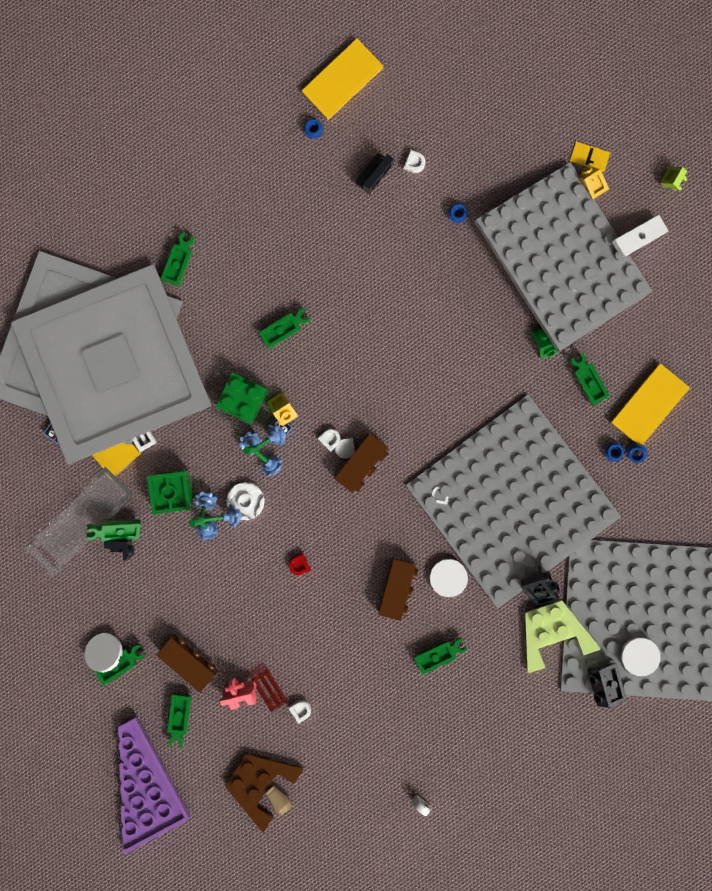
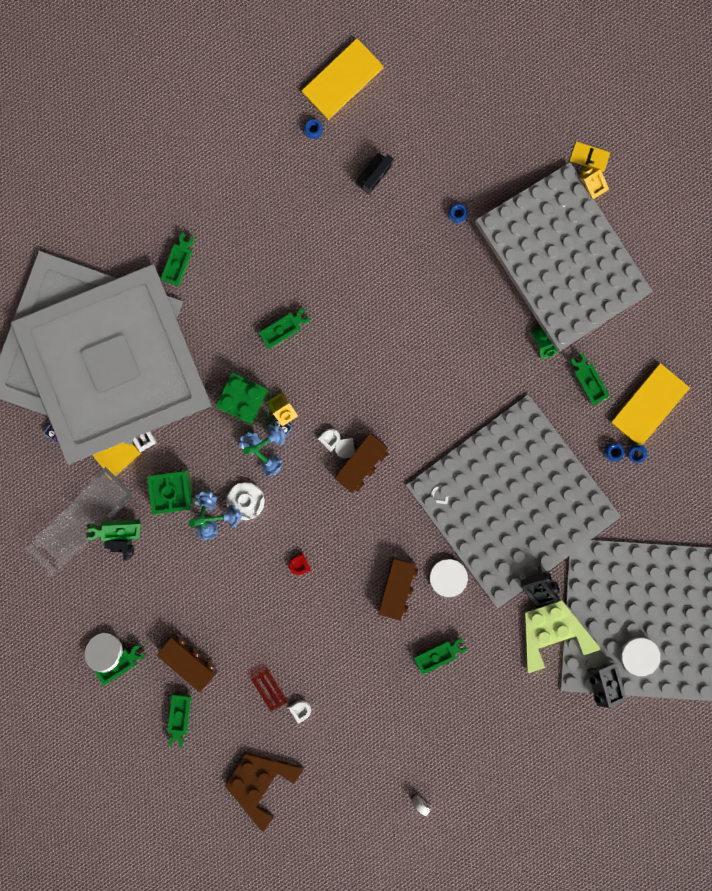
(147, 792): medium lavender wing -> none
(238, 692): coral hips -> none
(278, 800): tan cone -> none
(415, 162): white tile -> none
(640, 236): white tile -> none
(673, 177): lime tile -> none

